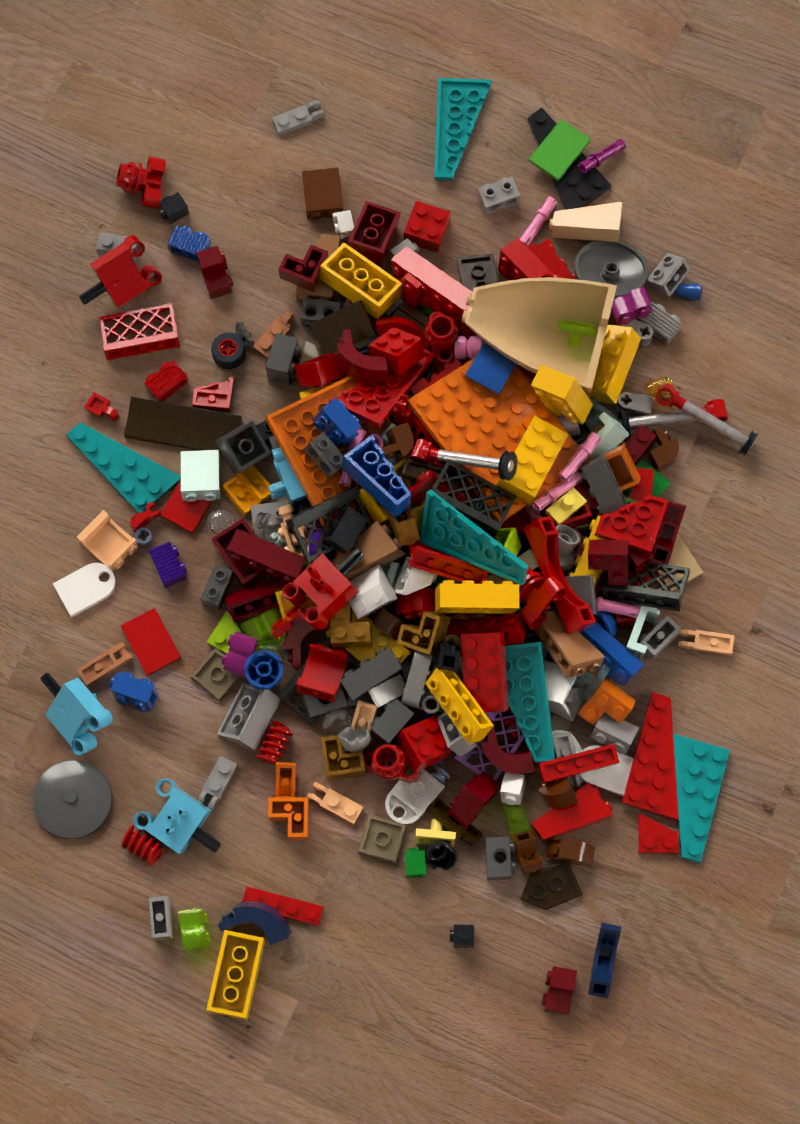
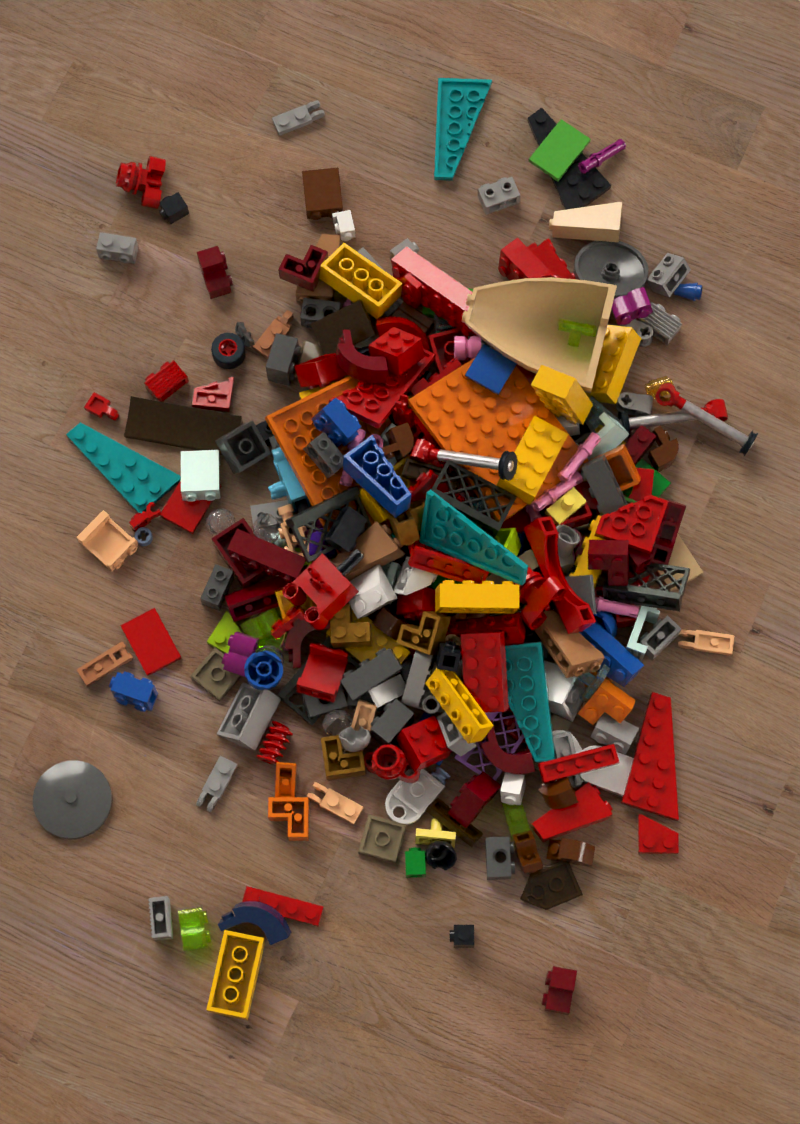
(74, 712): medium azure piece -> none
(84, 589): white tile -> none
(120, 275): red piece -> none
(142, 847): red piece -> none
(145, 344): red fence -> none
(167, 564): dark purple brick -> none
(178, 820): medium azure piece -> none
(188, 243): blue brick -> none
(247, 489): light orange slope -> none
(374, 231): dark red brick -> none
(427, 226): red brick -> none
(441, 334): red beam -> none
(477, 270): dark brown tile -> none
(541, 216): bright pink pin -> none
(604, 960): dark blue arch -> none
(698, 783): teal wing -> none

